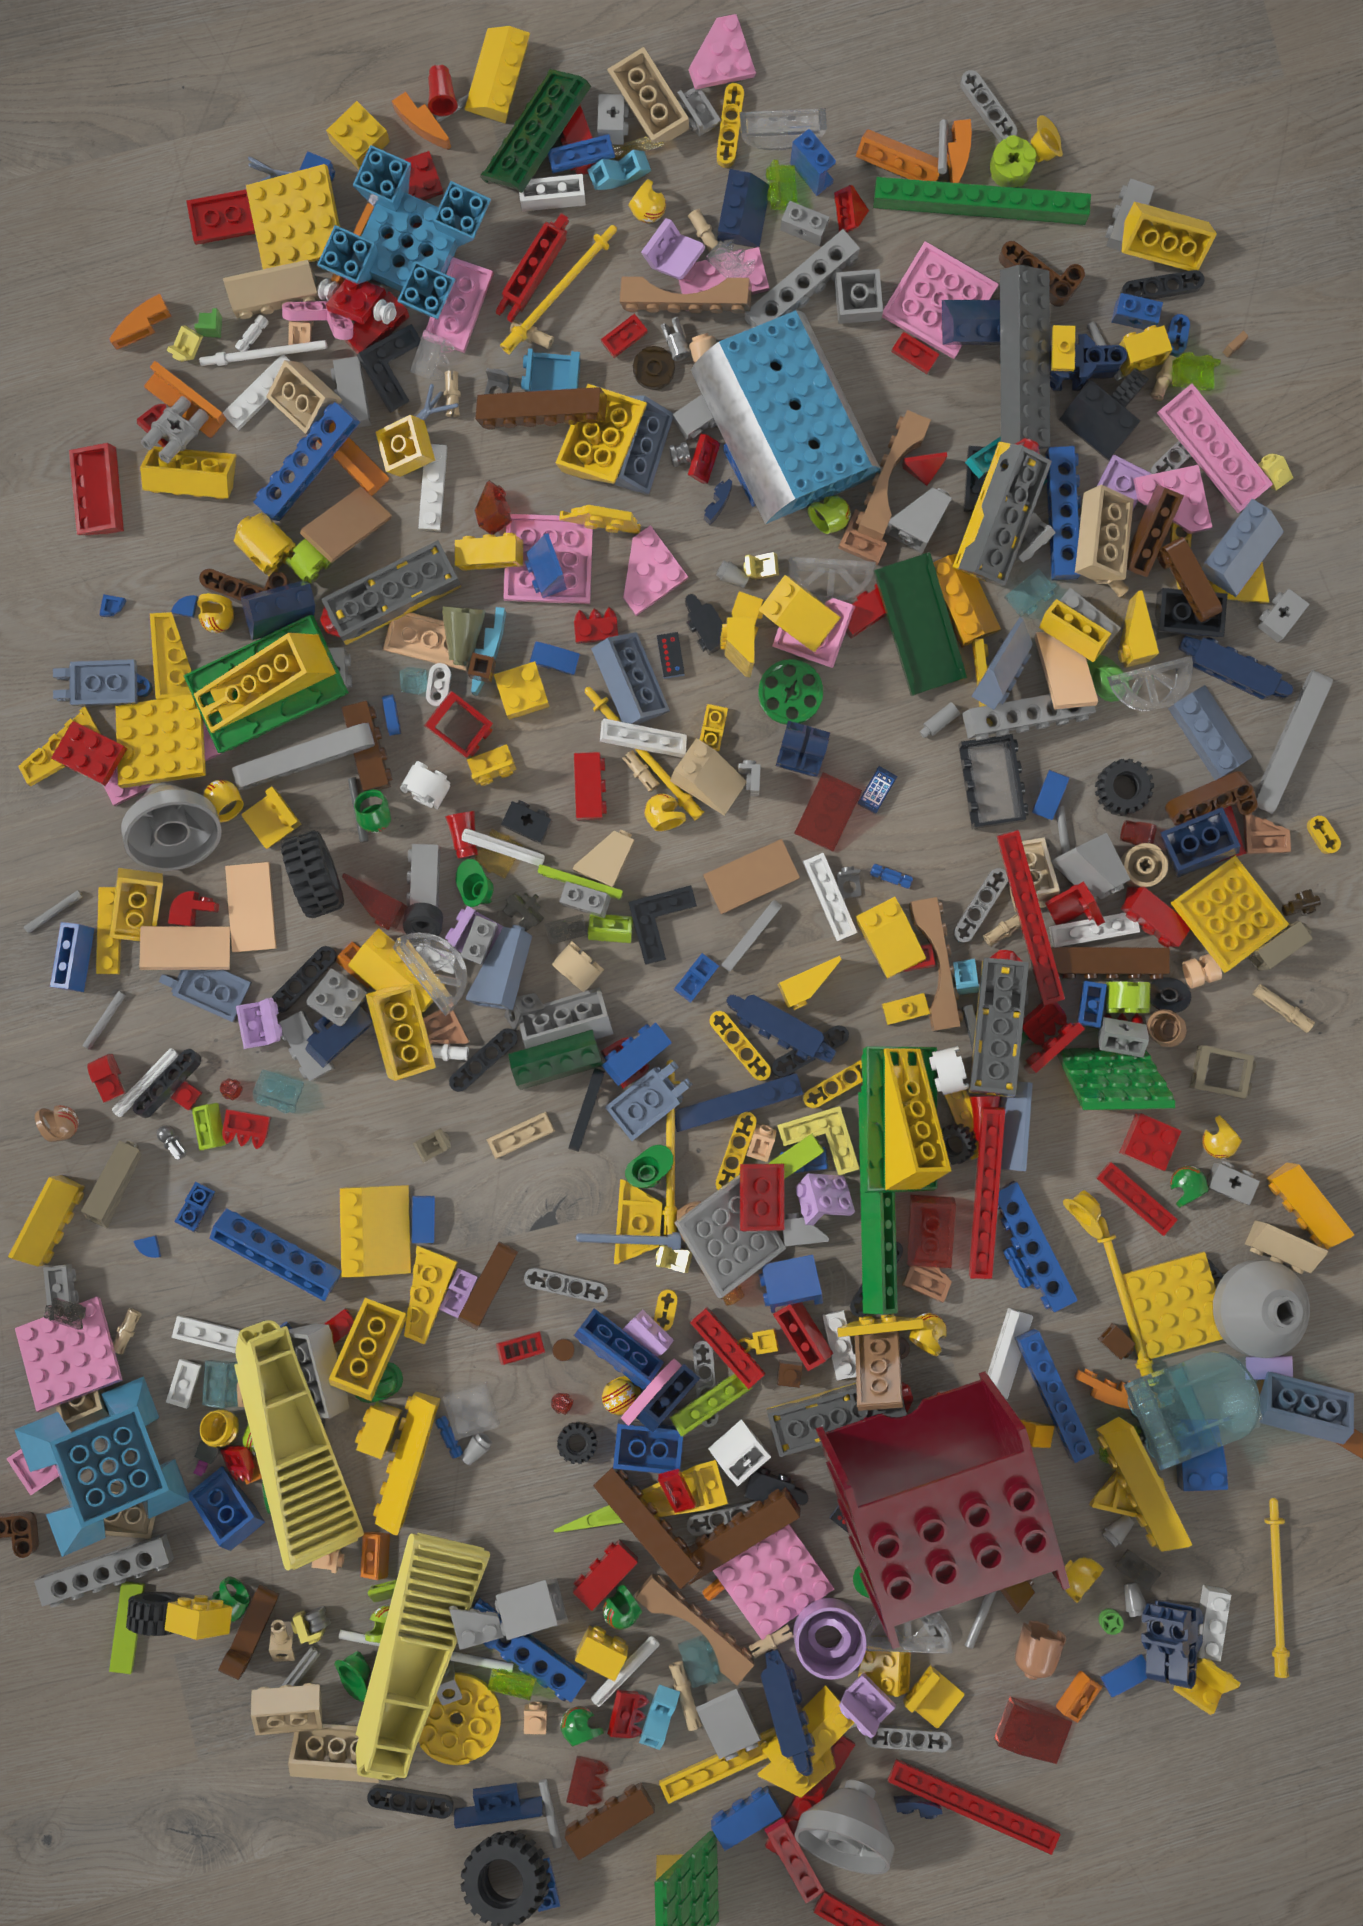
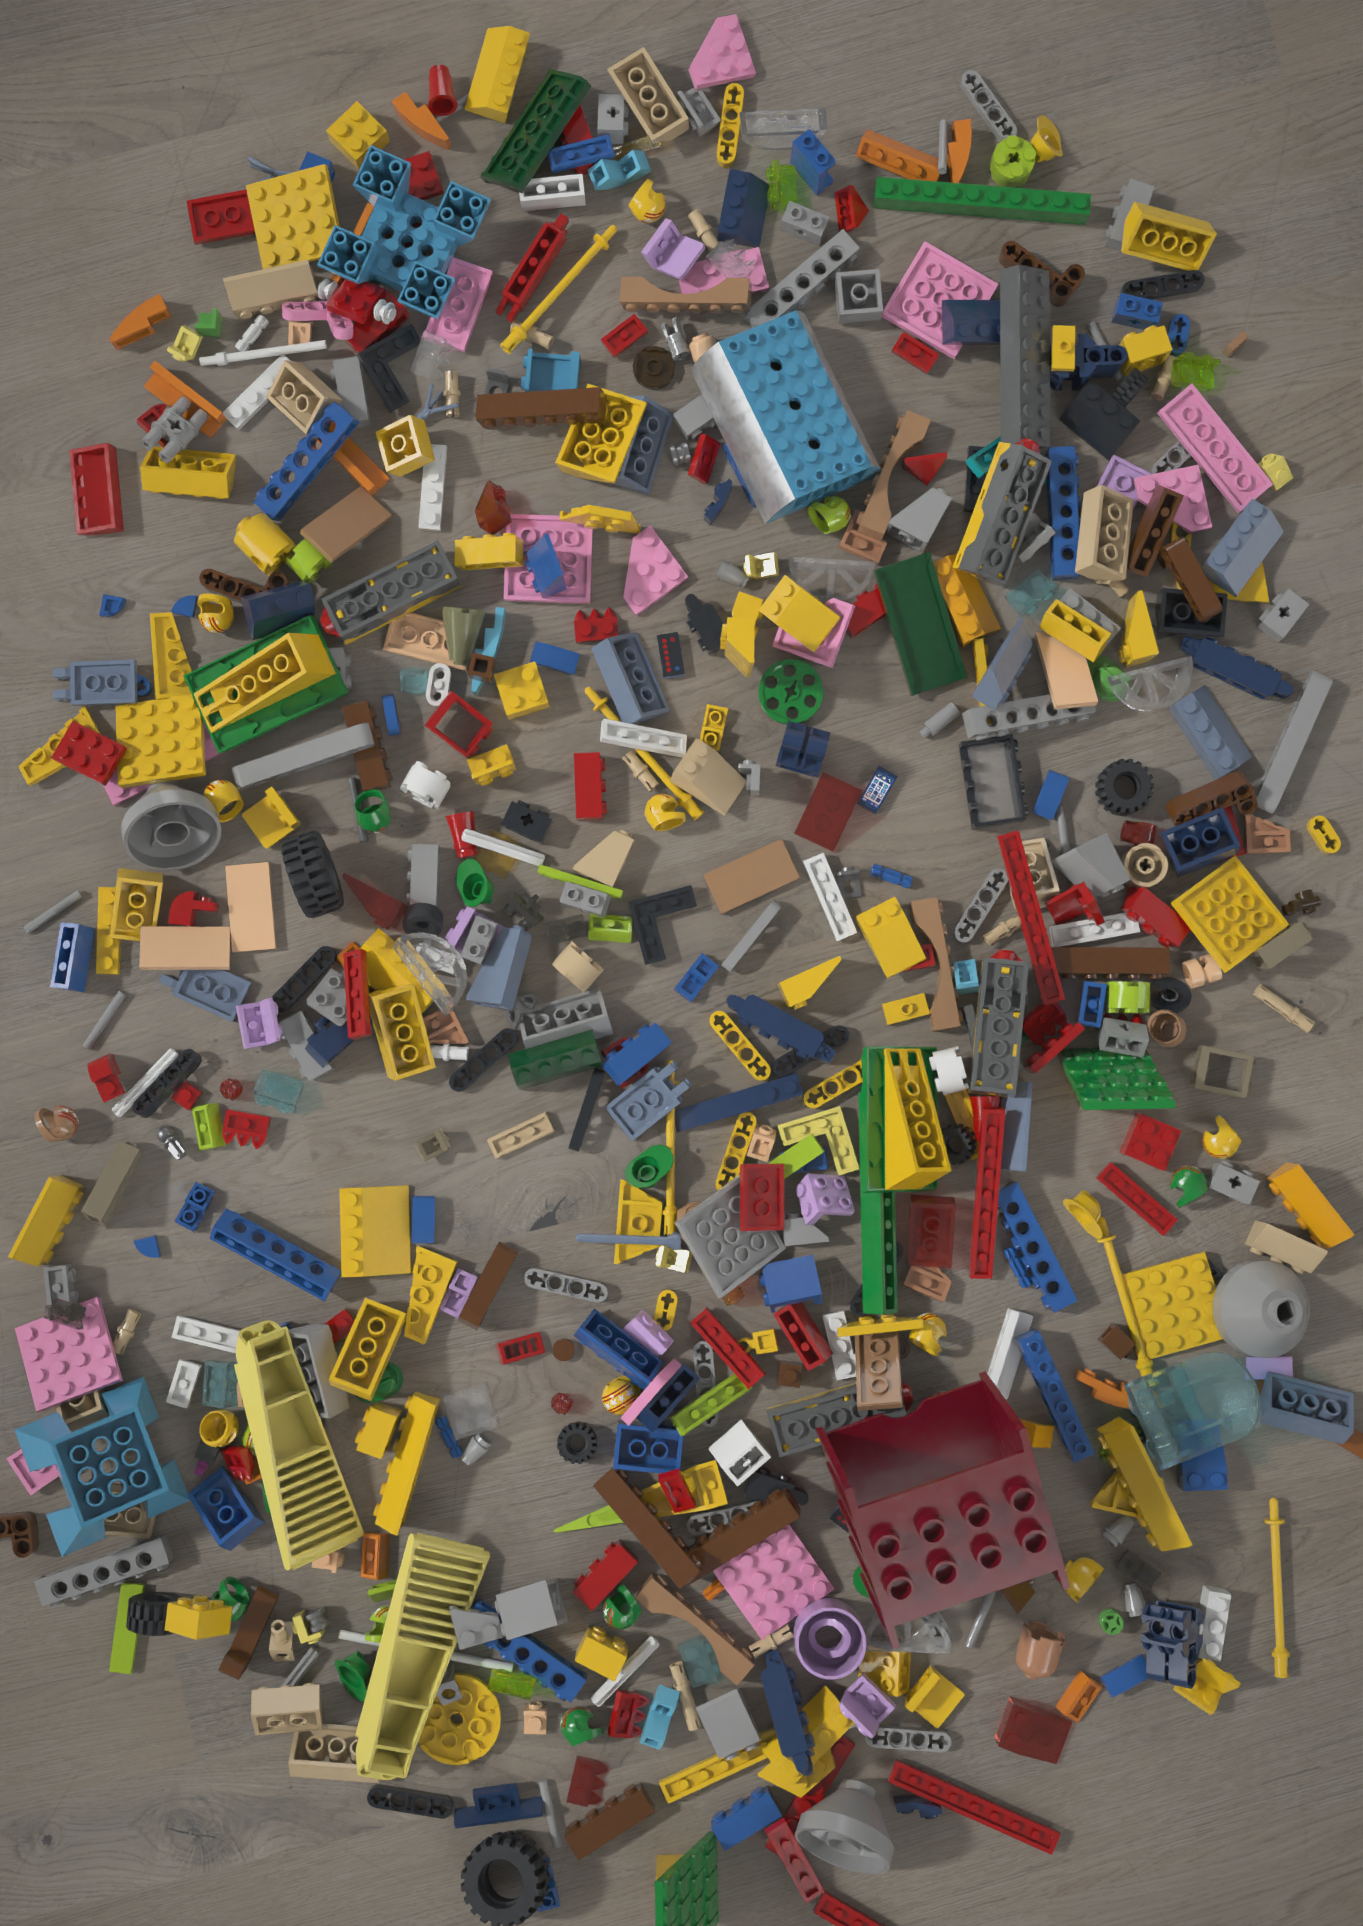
(357, 994): none -> red plate

